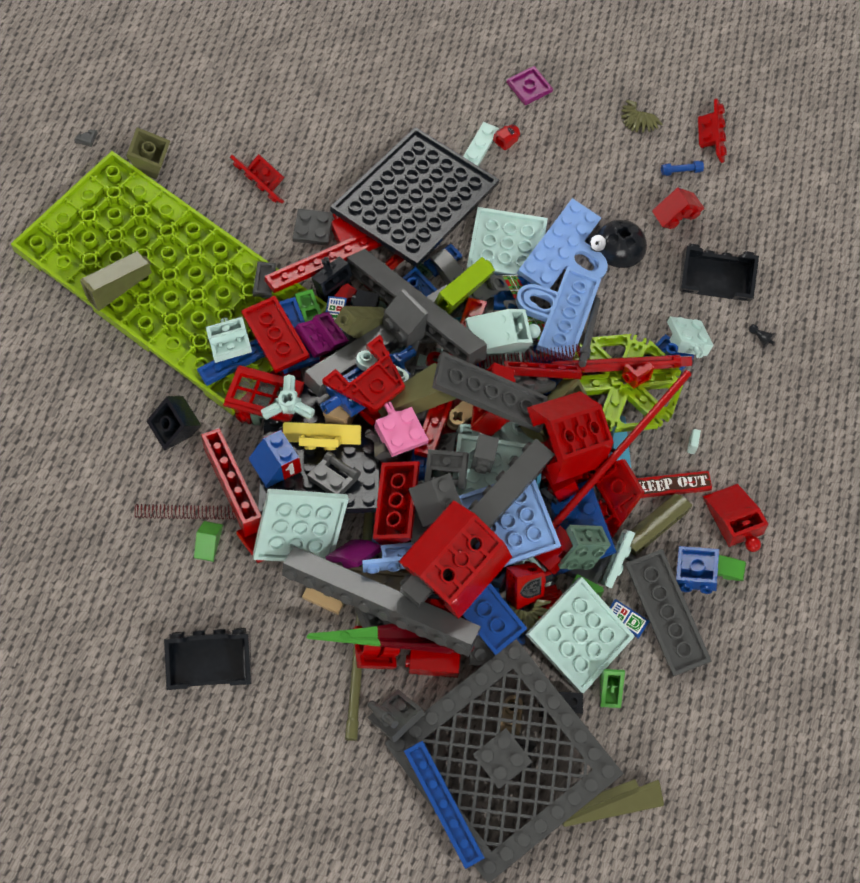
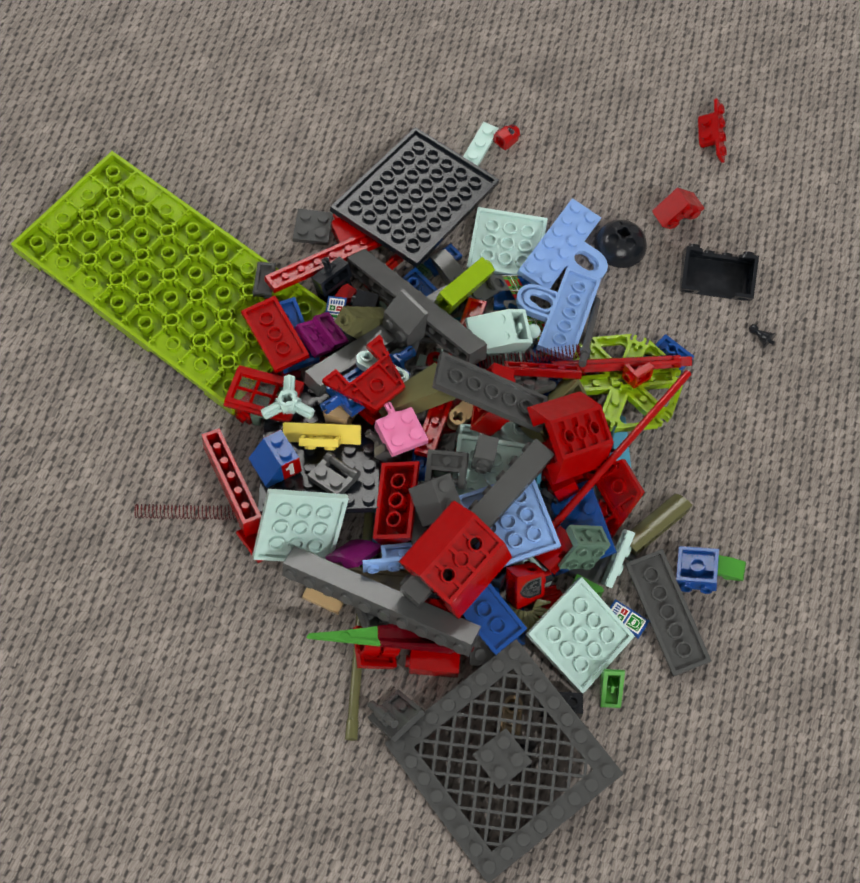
(86, 138): dark grey tile -> none
(115, 279): olive slope -> none
(147, 152): olive slope -> none
(173, 421): black slope -> none
(207, 540): bright green slope -> none
(208, 658): black windscreen -> none
(214, 371): blue tile -> none
(228, 339): light aqua plate -> none
(263, 173): red bracket -> none
(307, 304): bright green slope -> none
(444, 805): blue plate -> none
(529, 85): magenta tile -> none
(596, 242): piece -> none
(619, 801): olive wedge -> none
(636, 119): olive hair -> none
(675, 484): tile -> none
(690, 336): light aqua plate -> none
(693, 441): light aqua tile -> none
(697, 167): blue bar -> none
(734, 514): red slope -> none

